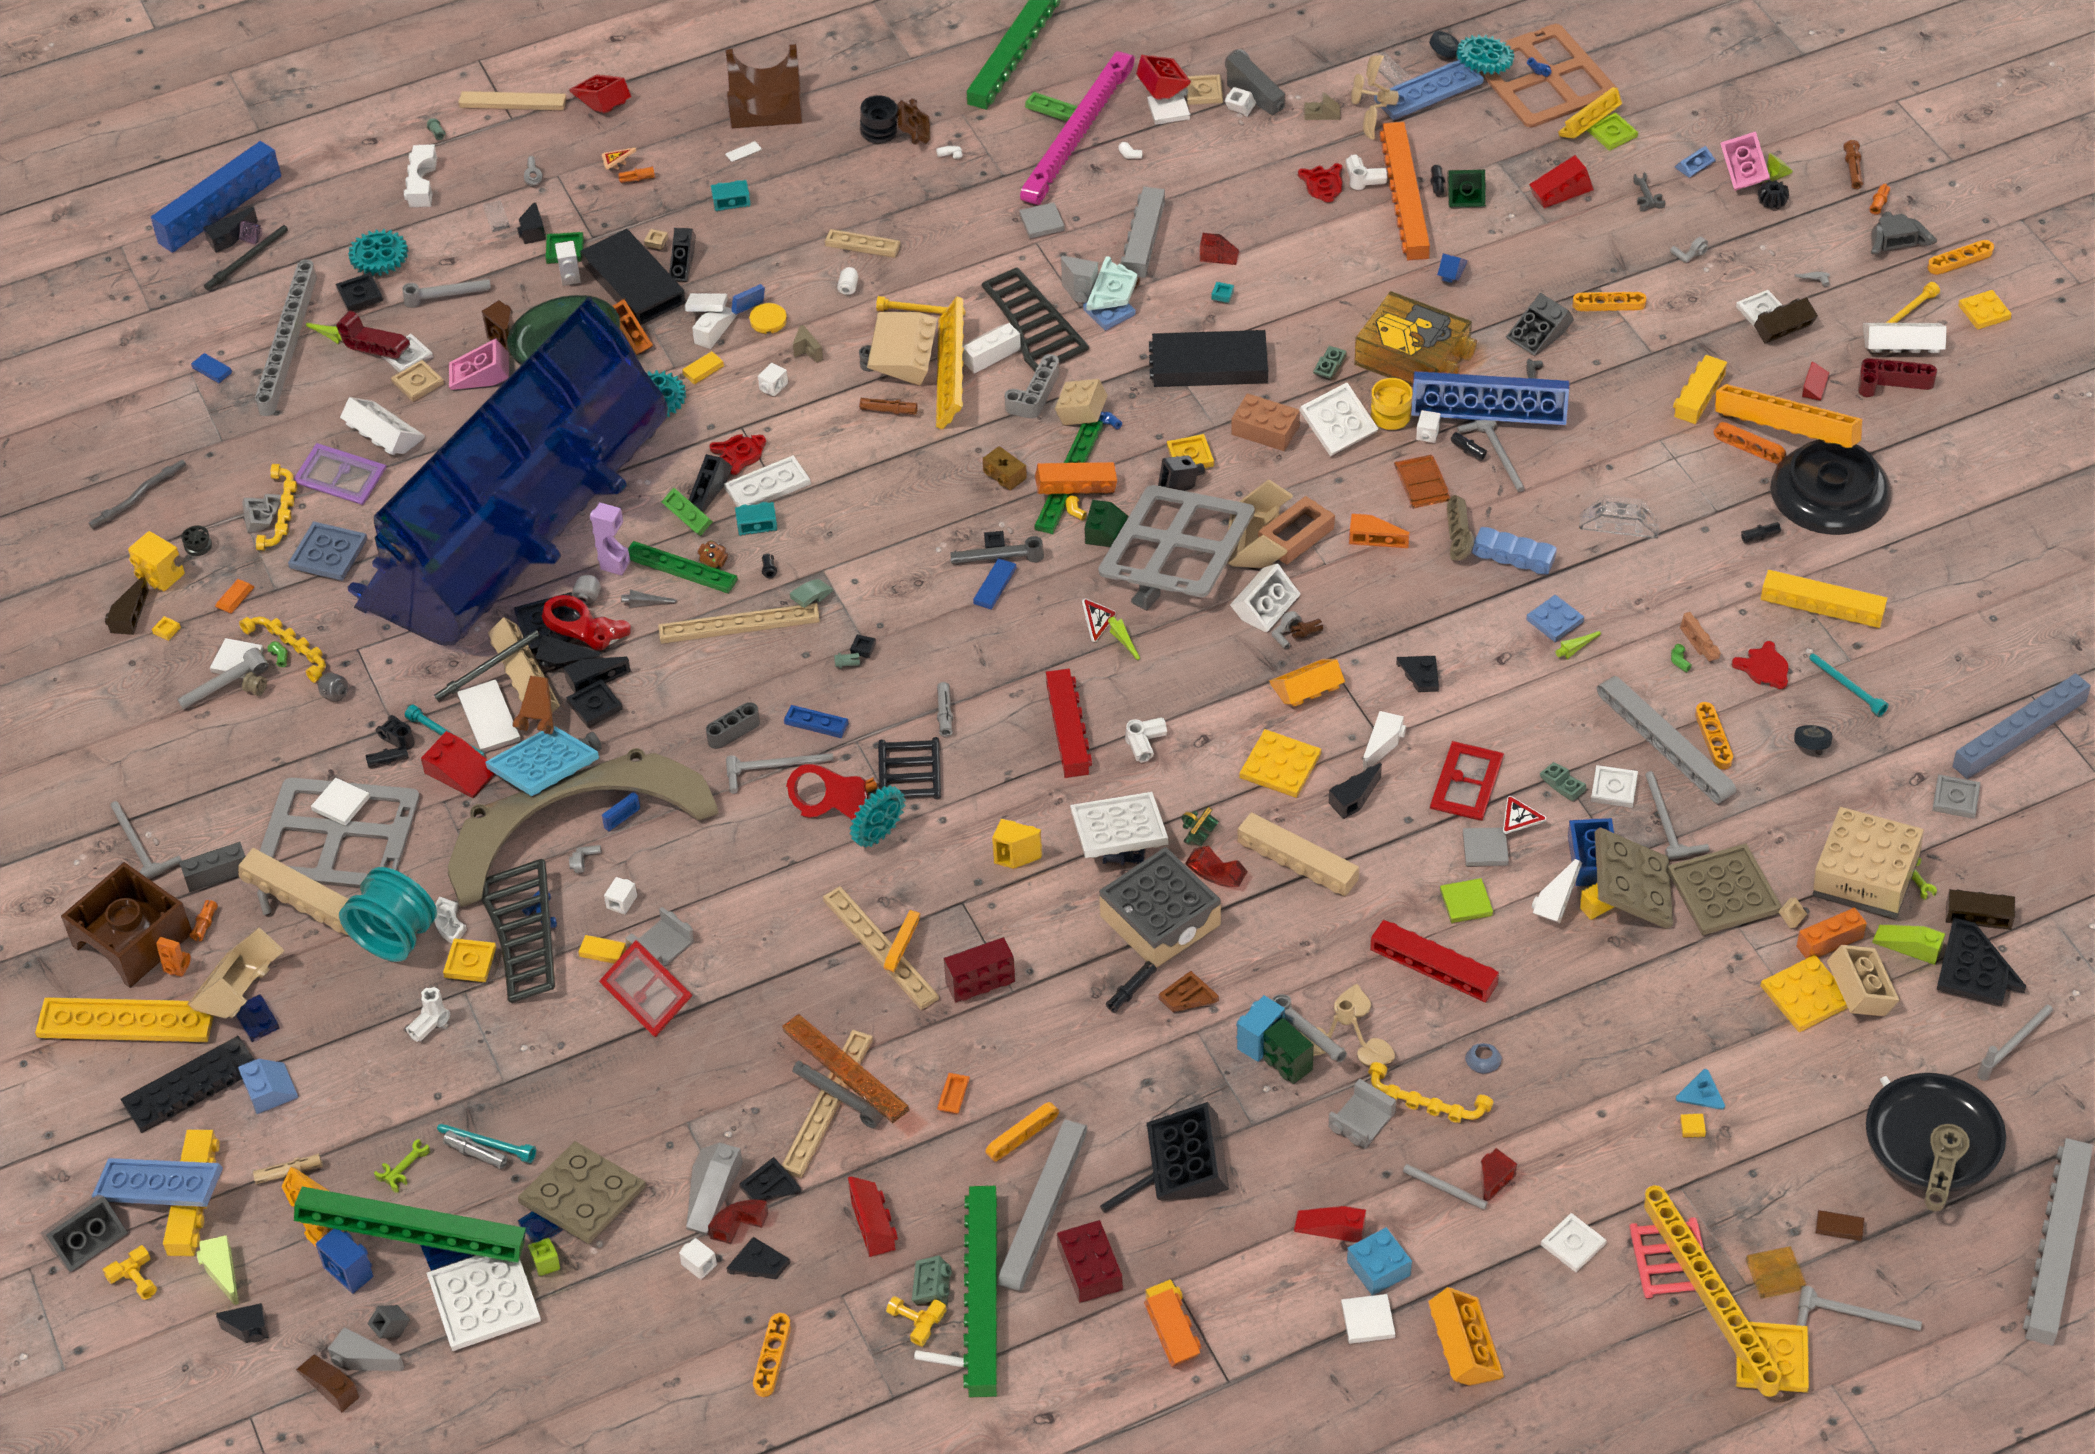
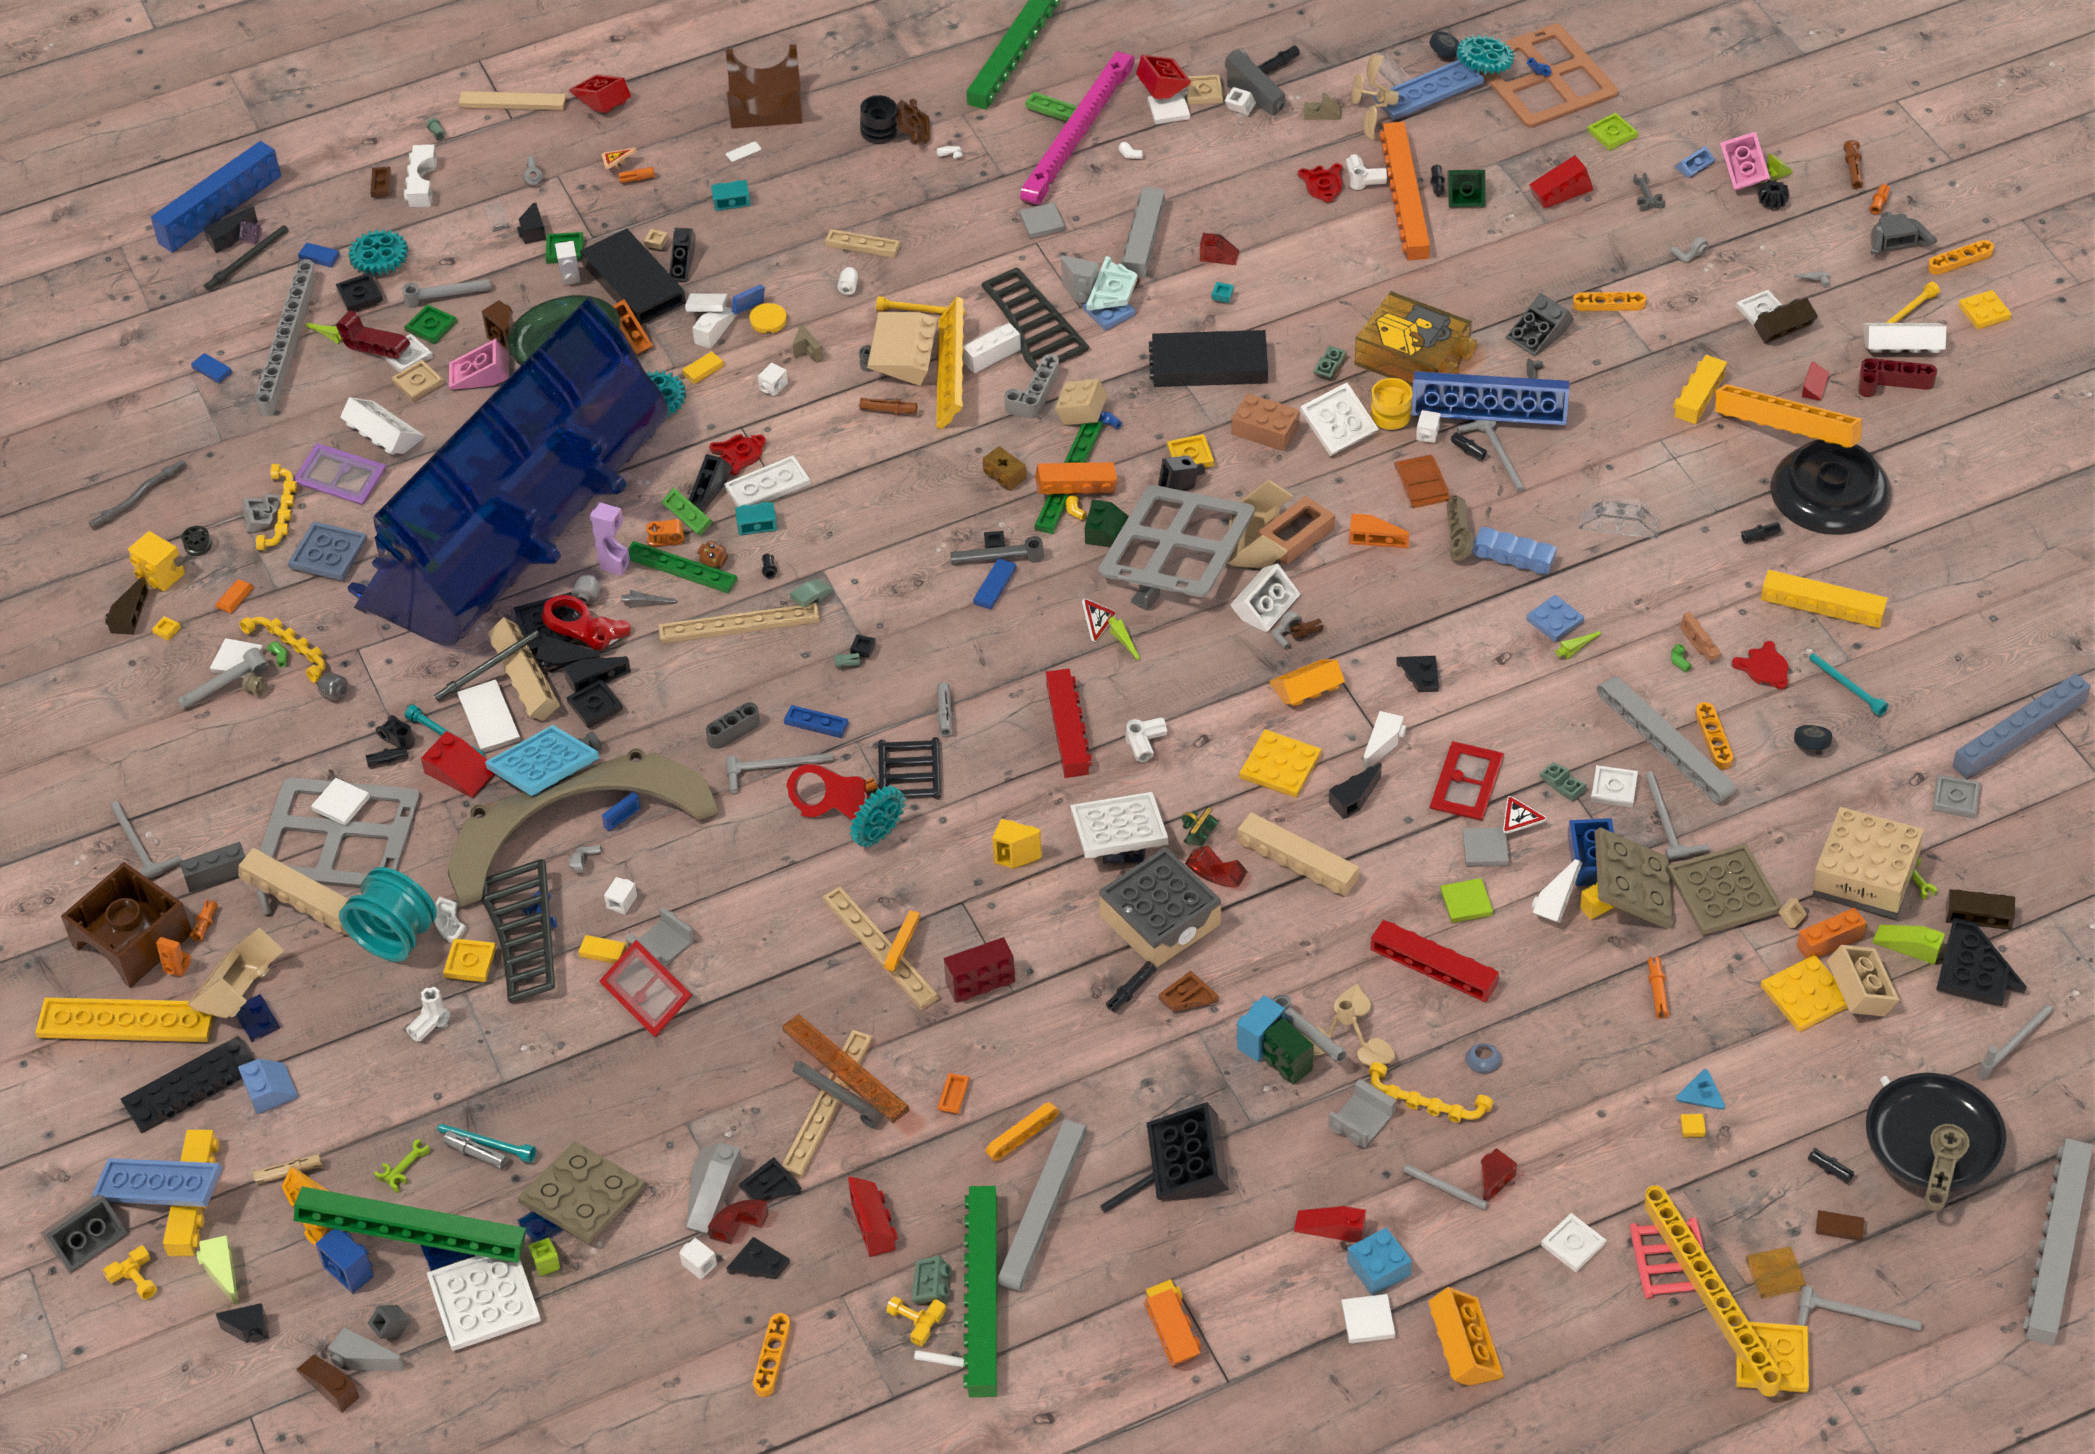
(319, 254): none -> blue tile
(380, 182): none -> reddish brown plate
(430, 324): none -> green tile
(536, 706): dark orange flag -> none
(667, 533): none -> orange piece
(1089, 1261): dark red brick -> none
(1281, 58): none -> black pin
(1451, 267): blue slope -> none
(1591, 114): yellow fence -> none
(1657, 981): none -> orange pin
(1725, 431): orange beam -> none
(1831, 1165): none -> black pin

